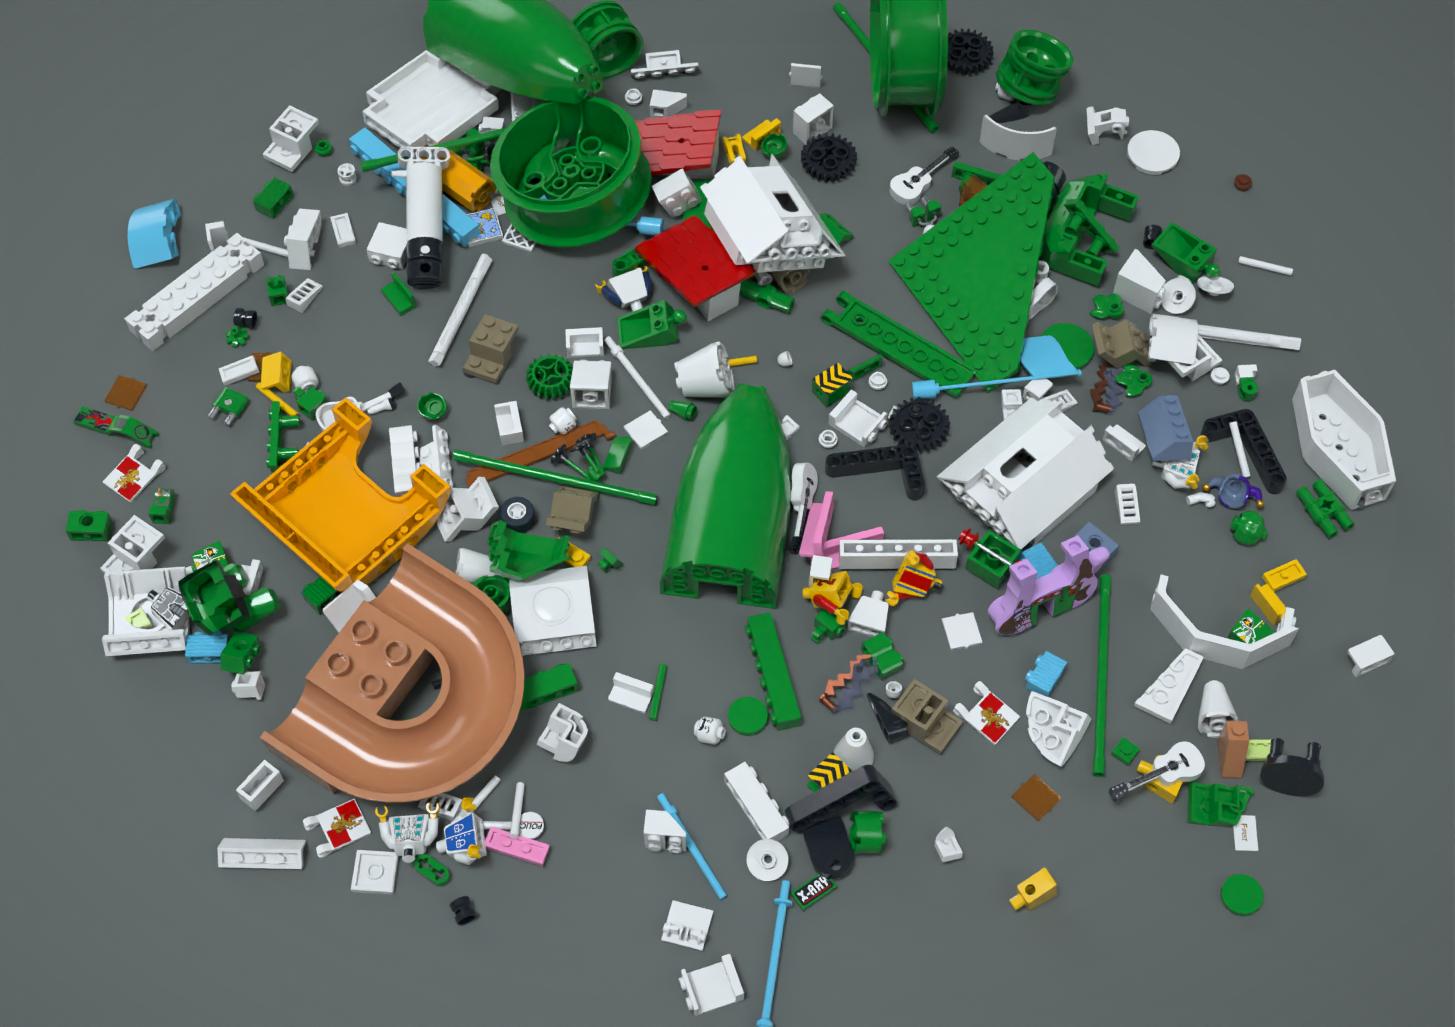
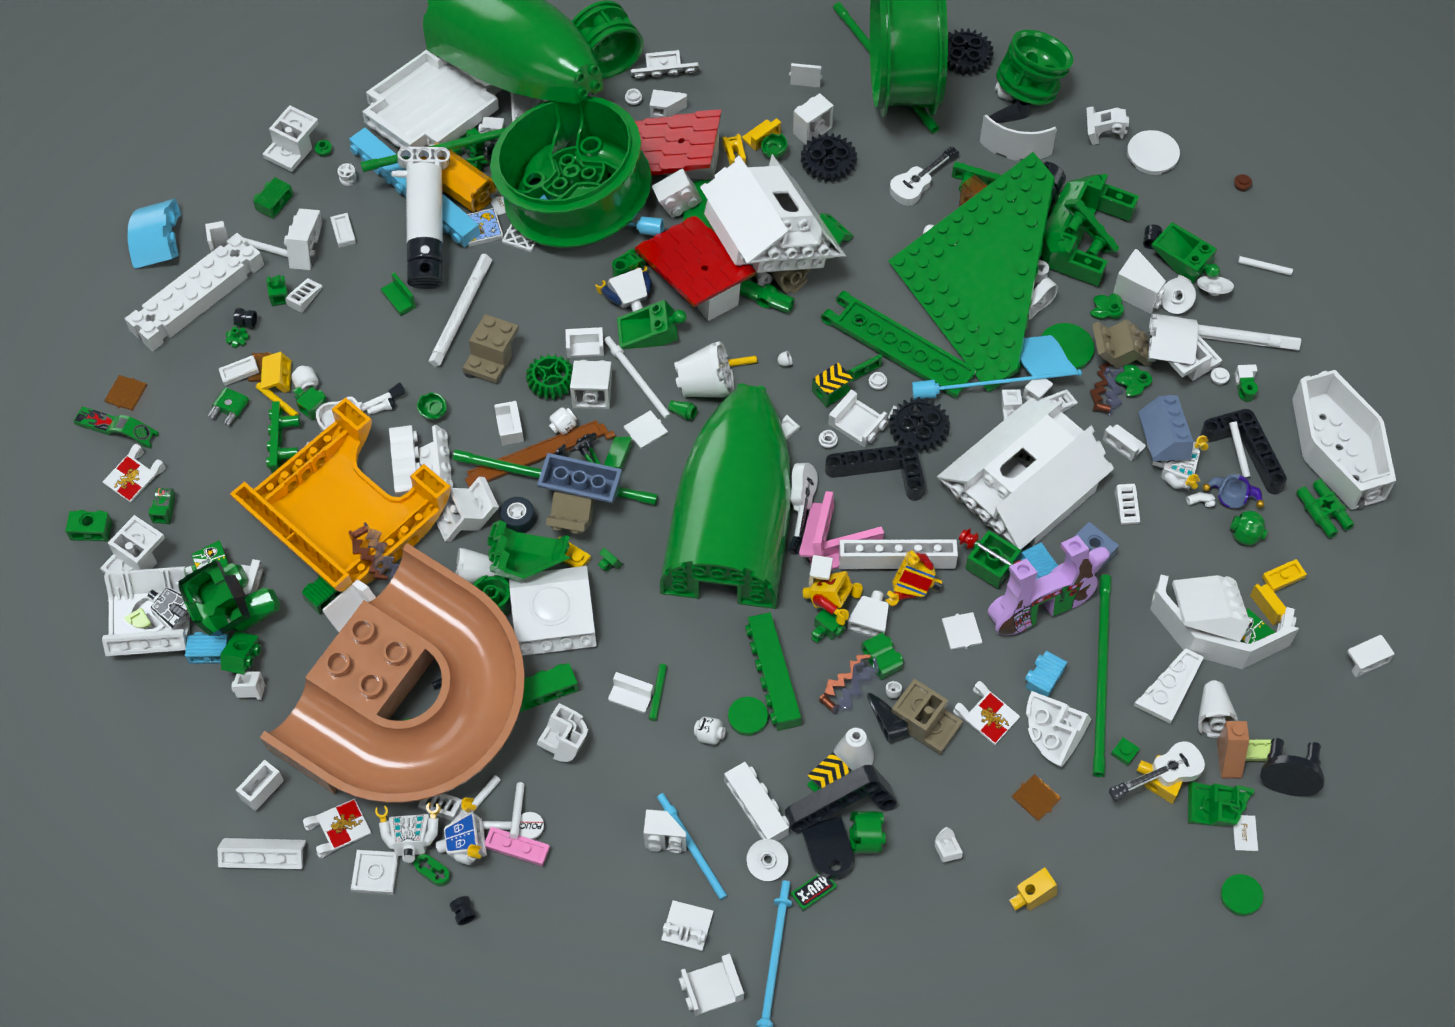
(378, 558): none -> piece
(388, 246): white piece -> none
(580, 478): none -> sand blue slope
(917, 214): green piece -> none
(1212, 605): none -> white slope

